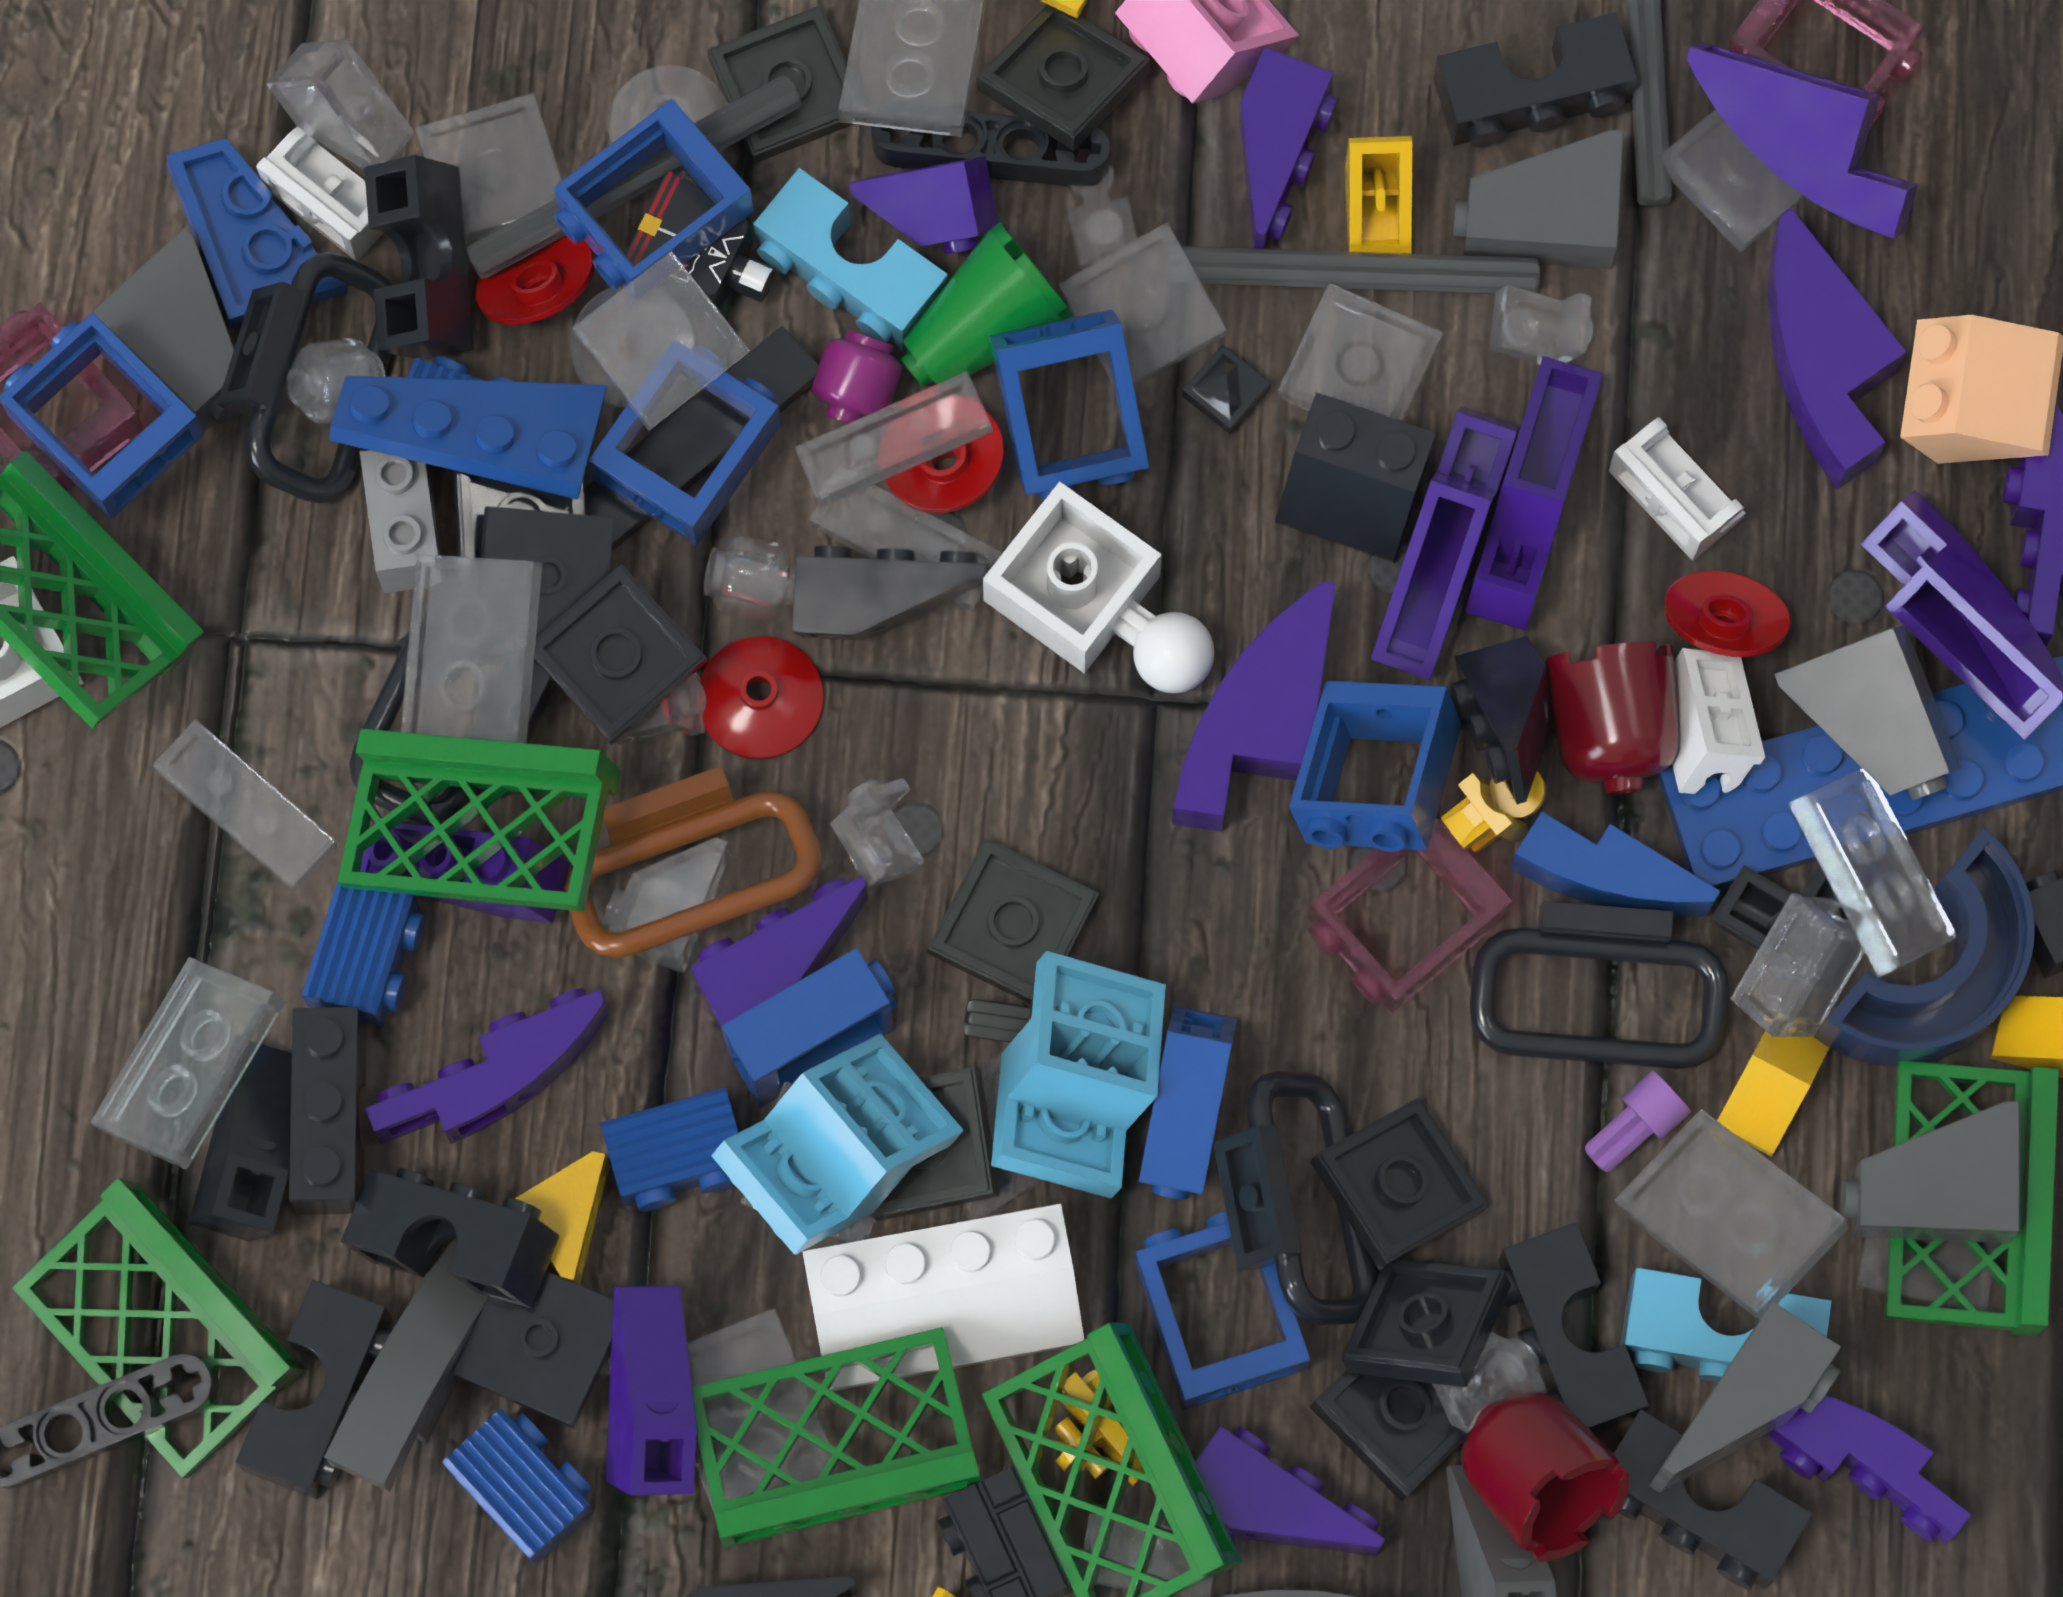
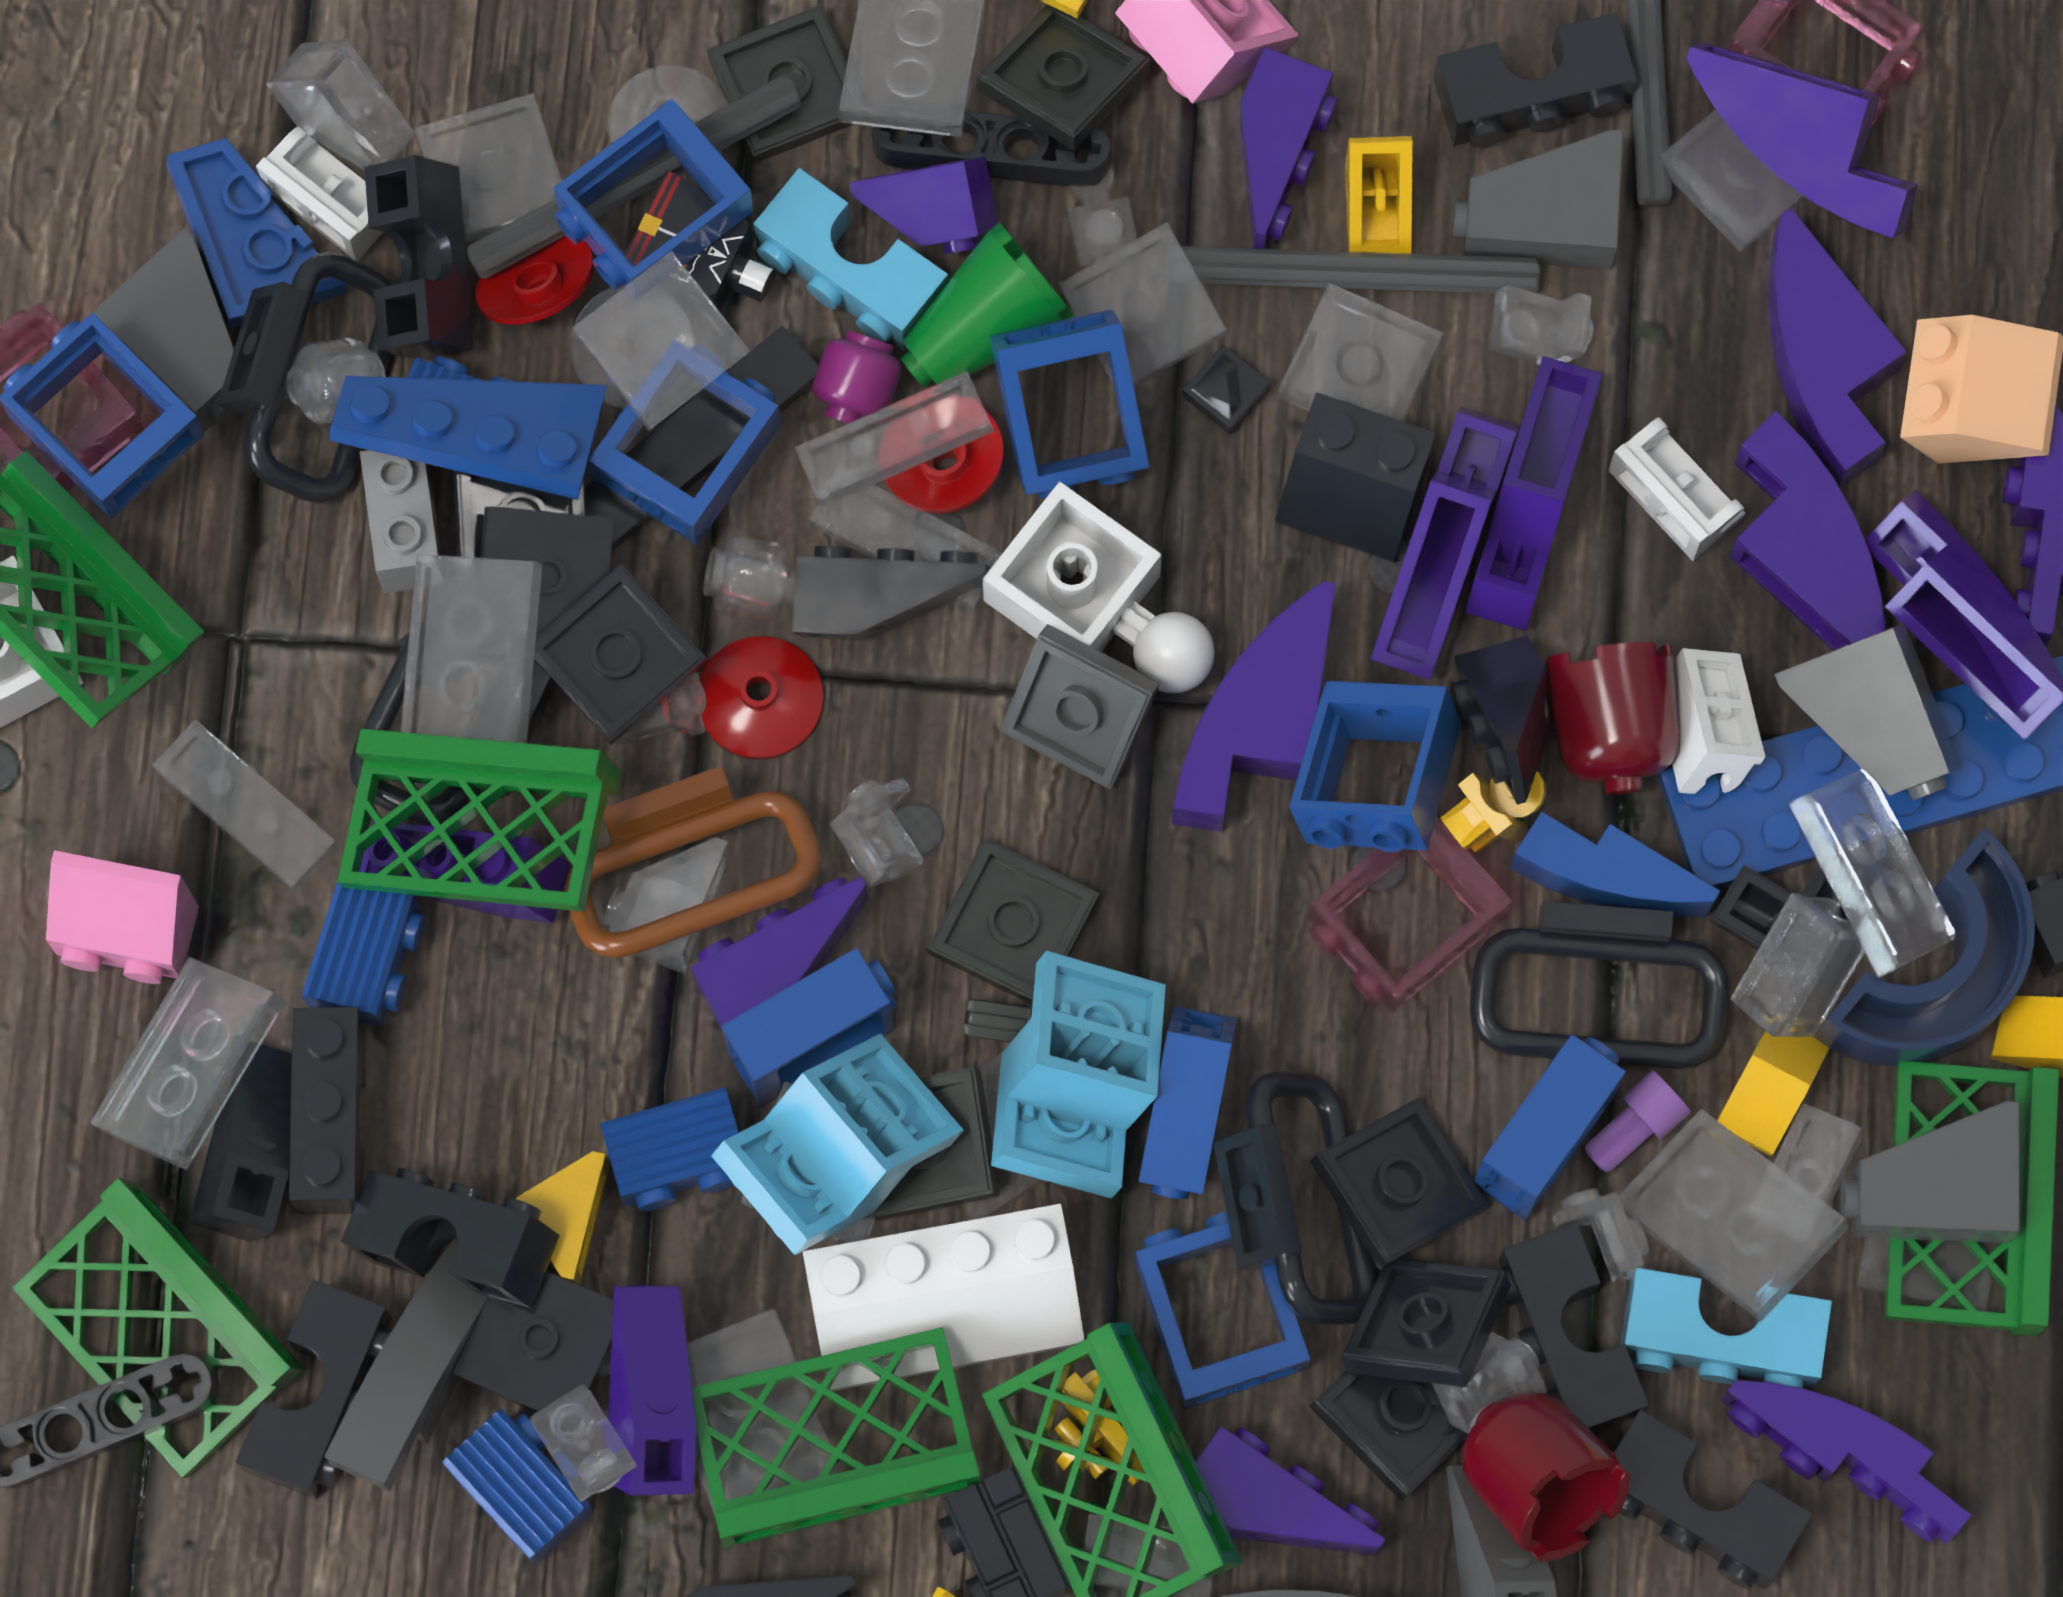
(119, 917): none -> bright pink slope
(521, 1062): dark purple slope -> none
(583, 1443): none -> clear bracket
(1079, 706): none -> dark grey tile
(1550, 1125): none -> blue window
(1619, 1239): none -> clear bracket
(1726, 613): red dish -> none
(1769, 1379): dark grey slope -> none
(1807, 540): none -> dark purple slope
(1818, 1151): none -> clear plate

